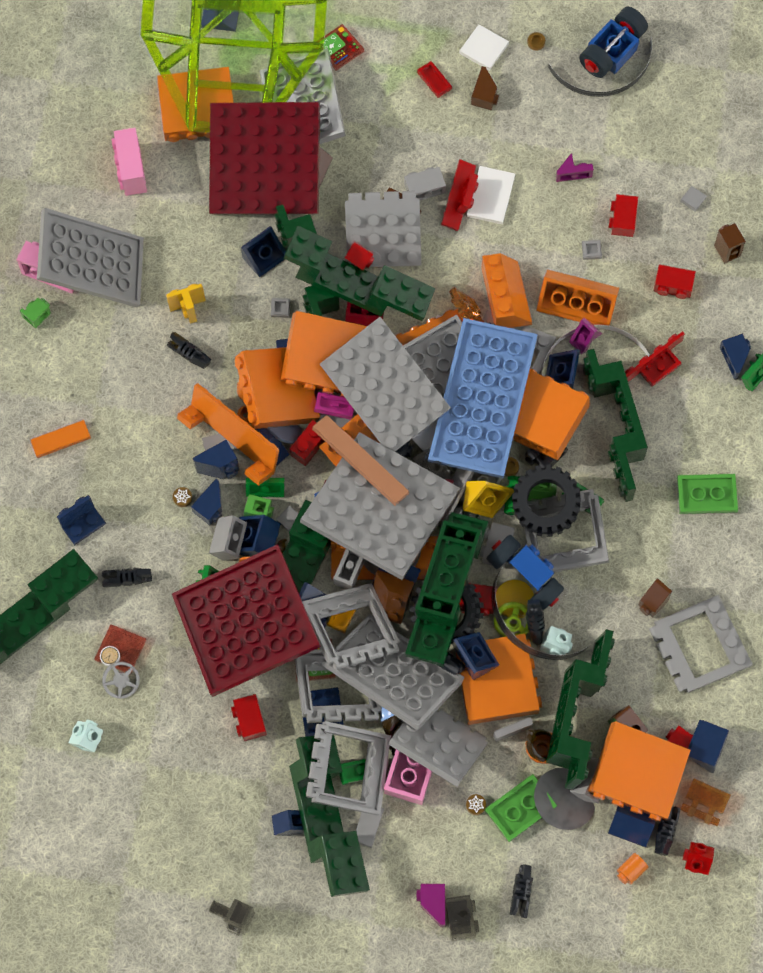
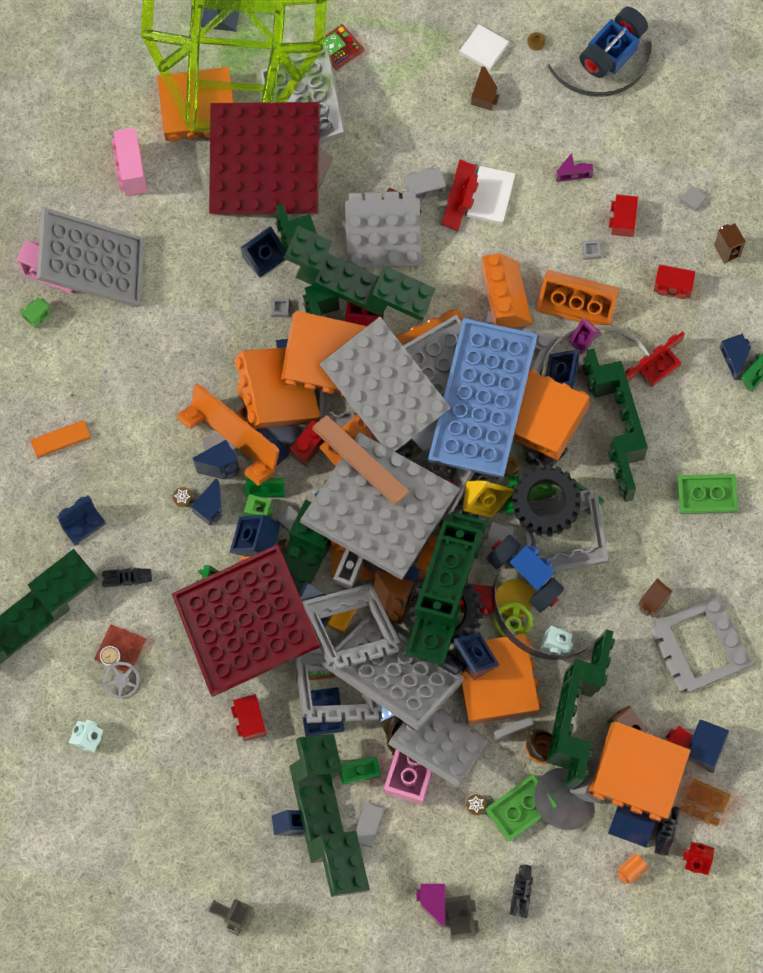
(185, 299): yellow bracket -> none
(188, 350): black hinge -> none
(228, 538): light grey brick -> none
(333, 406): dark pink plate -> none
(359, 255): red brick -> none
(373, 774): light grey hinge -> none
(434, 79): red tile -> none
(468, 305): clear orange plate -> none
(535, 621): black hinge -> none

